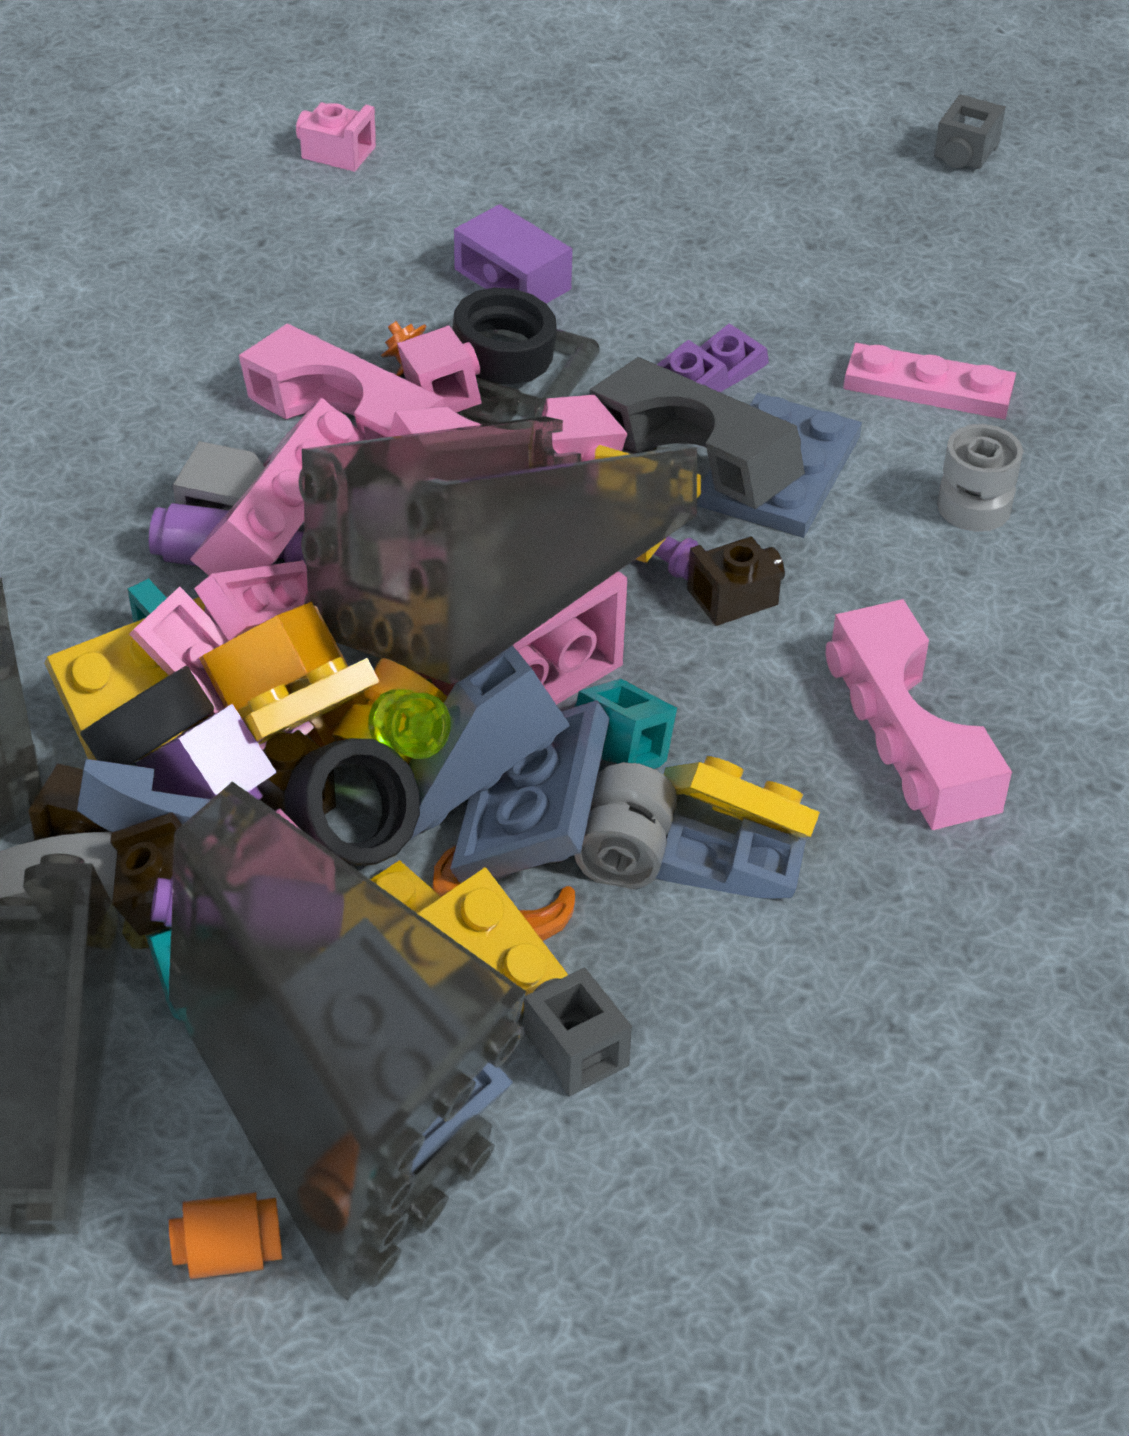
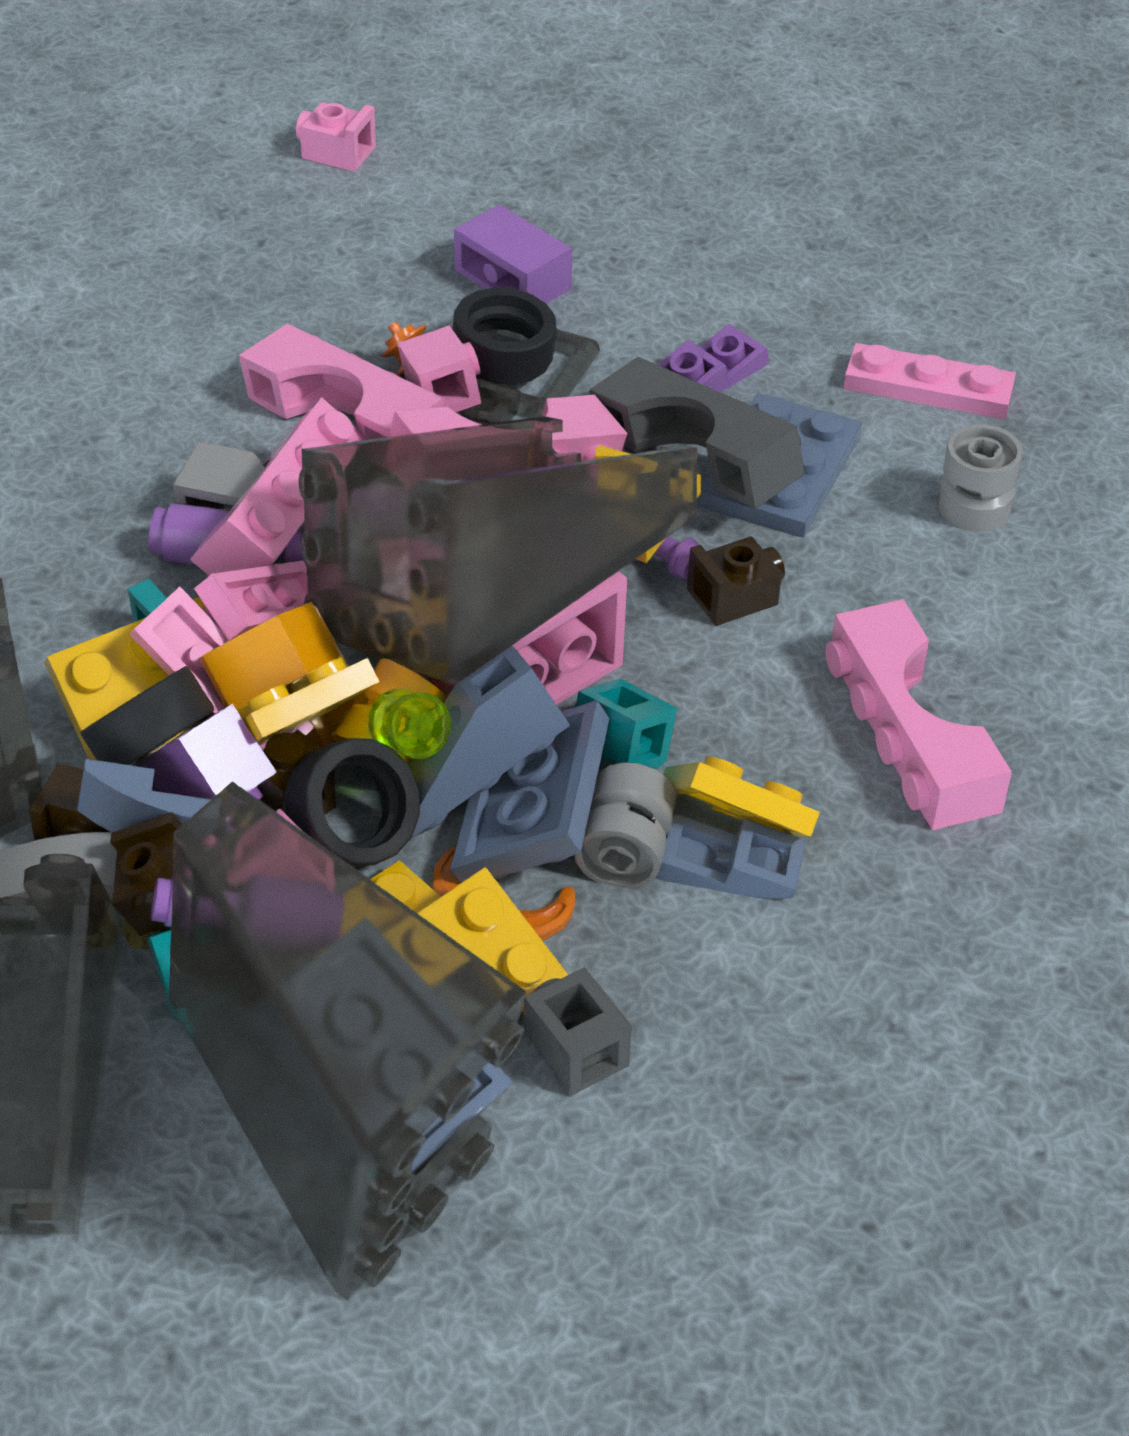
(226, 1235): orange brick -> none
(966, 144): dark grey brick -> none

